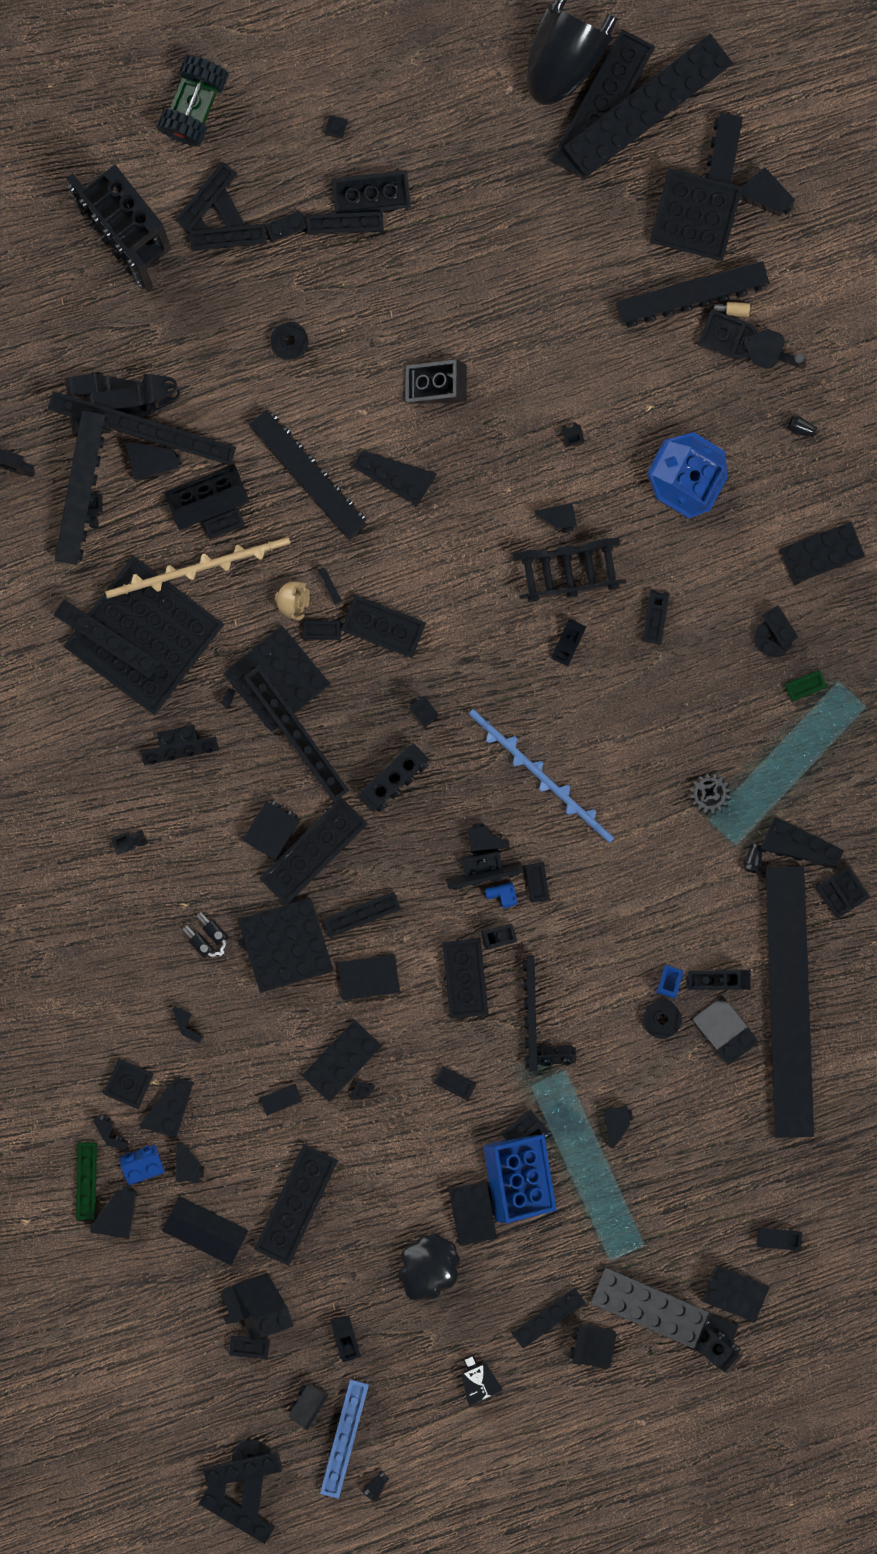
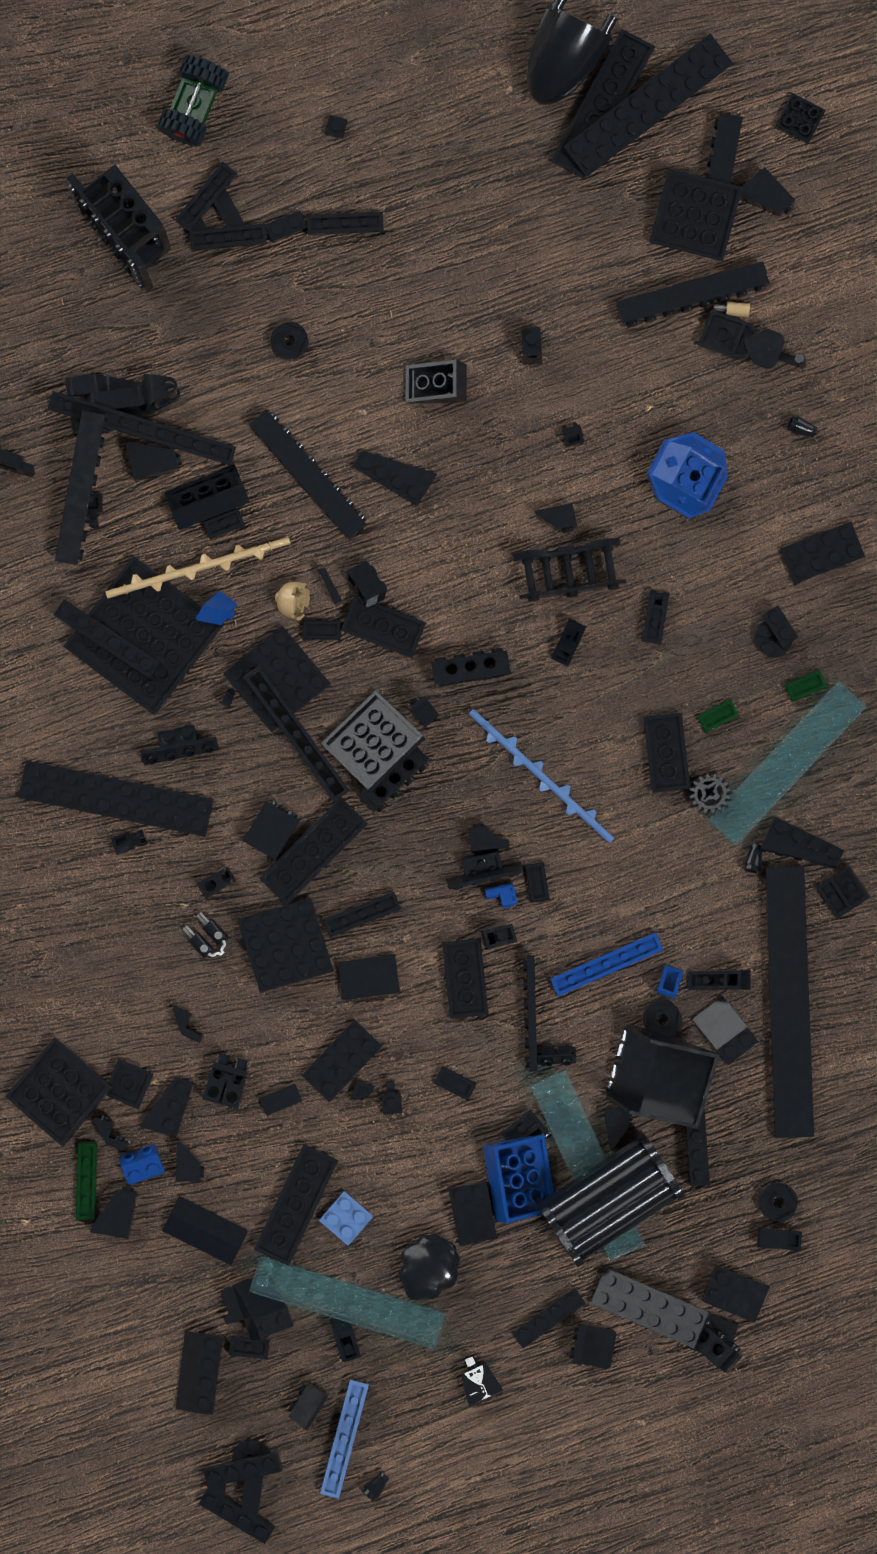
(58, 1091): none -> black plate
(116, 798): none -> black plate
(199, 1372): none -> black slope
(216, 882): none -> black leg
(217, 609): none -> blue slope
(231, 1077): none -> black hips
(346, 1218): none -> medium blue plate
(347, 1302): none -> clear light blue plate
(366, 584): none -> black brick
(371, 192): black slope -> none
(373, 741): none -> black plate
(391, 1102): none -> black plate
(498, 656): none -> black brick
(531, 345): none -> black torso
(606, 964): none -> blue plate
(610, 1199): none -> black piece
(661, 1077): none -> black windscreen
(666, 752): none -> black plate
(697, 1154): none -> black brick
(718, 716): none -> dark green tile
(789, 1202): none -> black plate
(800, 118): none -> black tile

